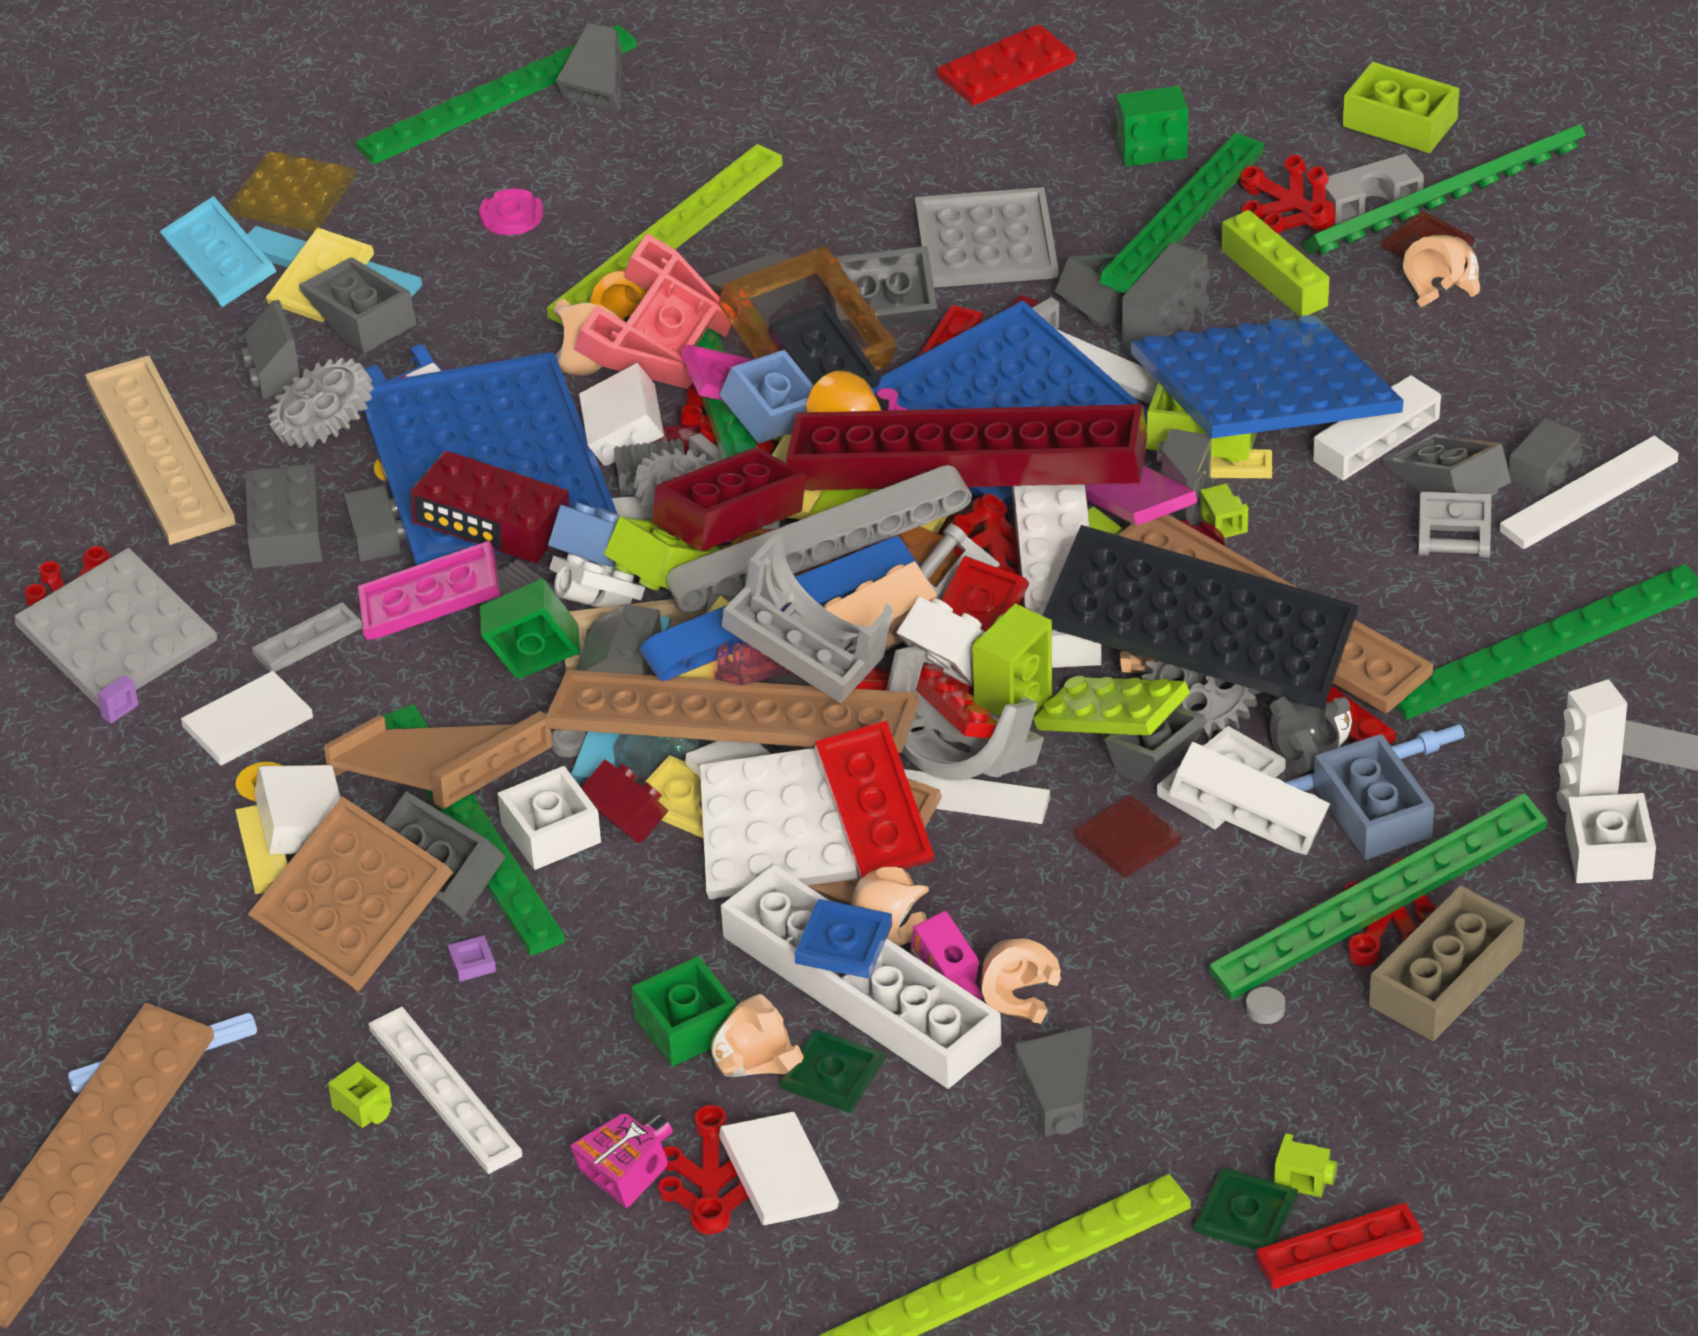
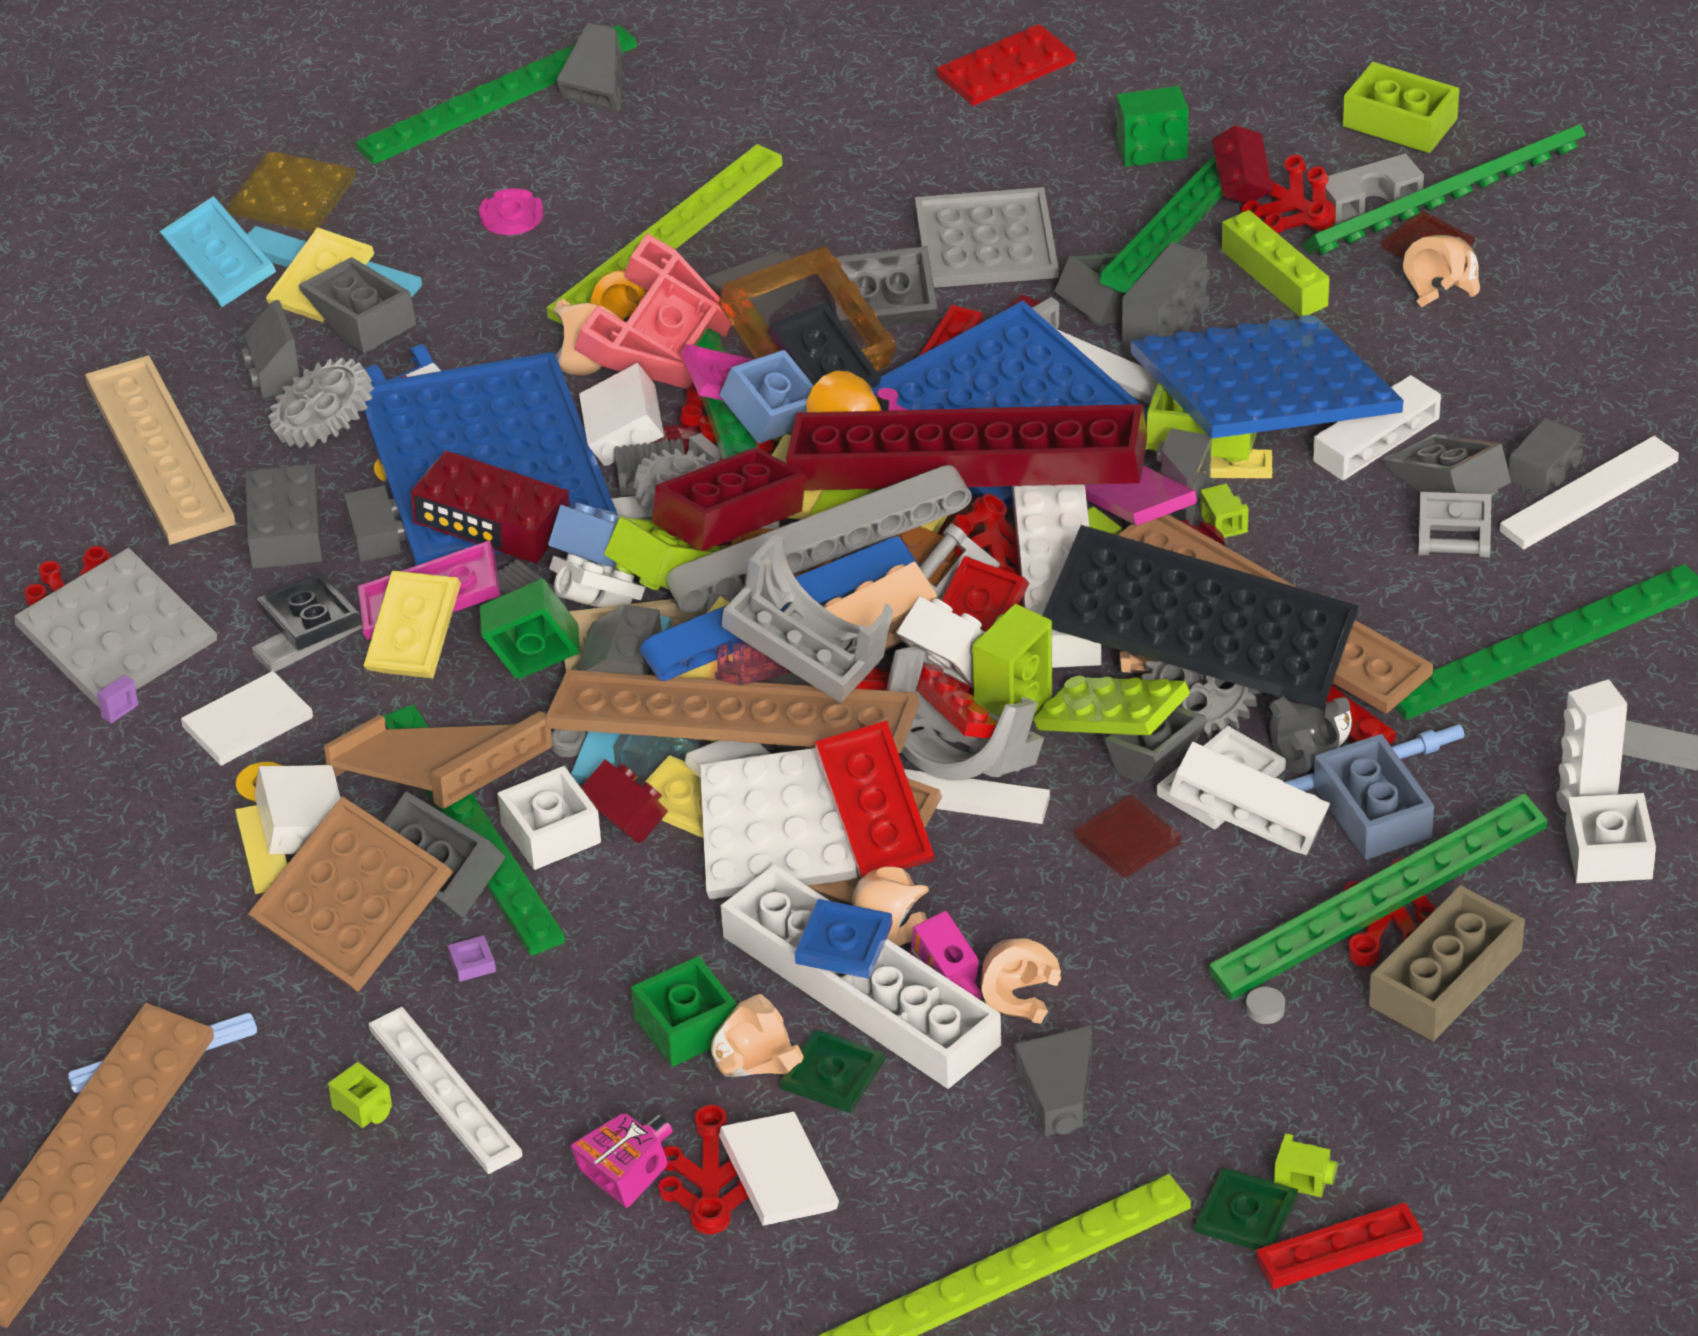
(309, 611): none -> black tile
(412, 624): none -> light yellow tile
(1242, 164): none -> dark red brick

